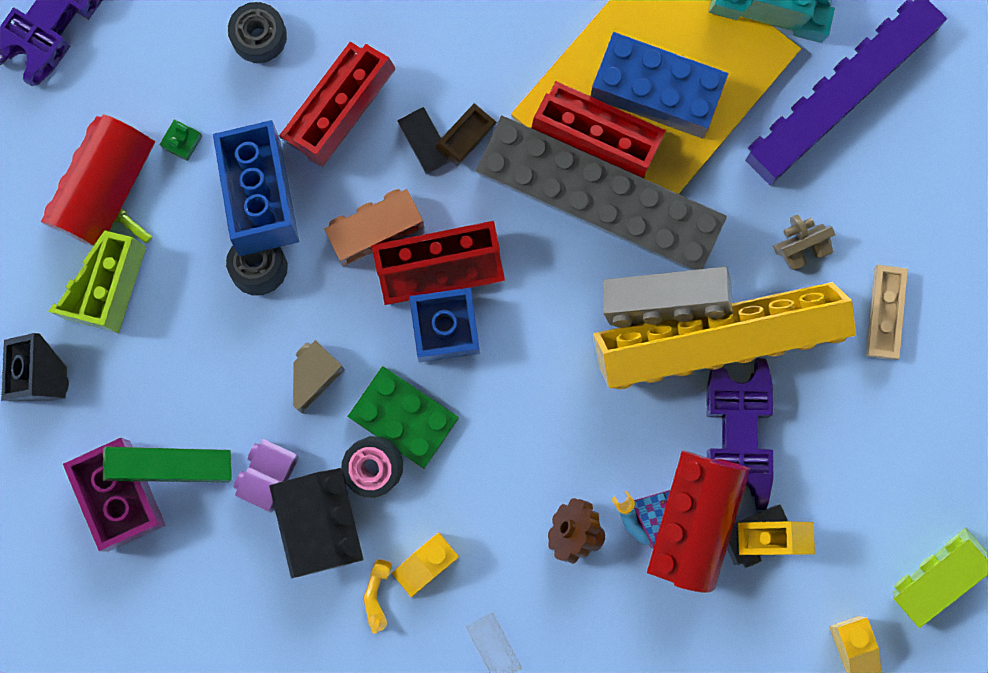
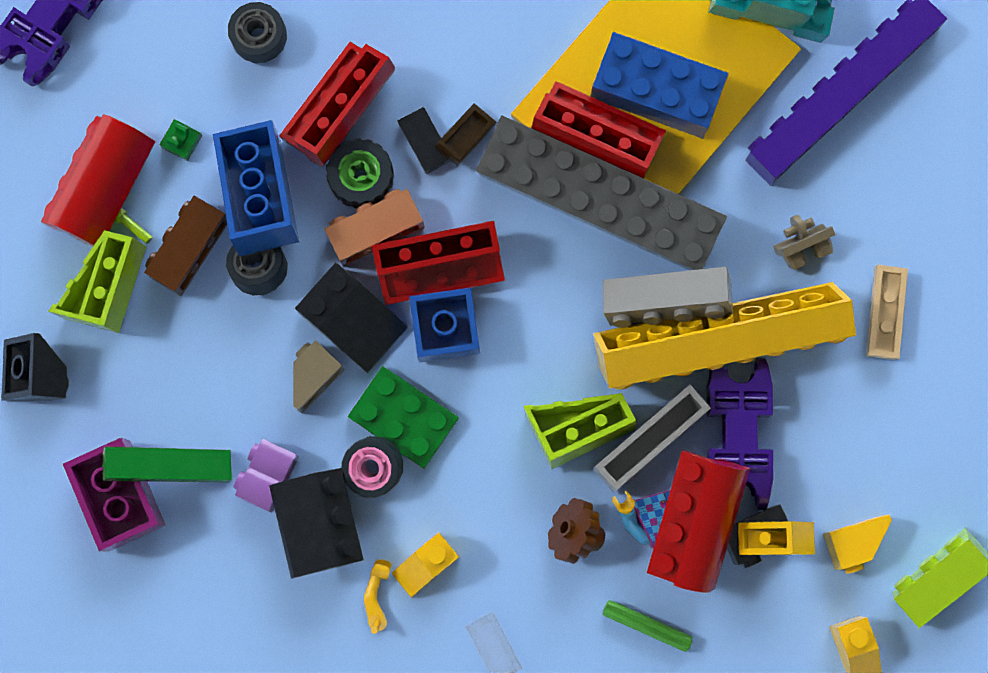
(186, 245): none -> reddish brown brick
(351, 317): none -> black slope
(354, 156): none -> black wheel
(579, 426): none -> lime wedge
(647, 625): none -> bright green axle
(651, 438): none -> light grey brick
(856, 543): none -> yellow slope

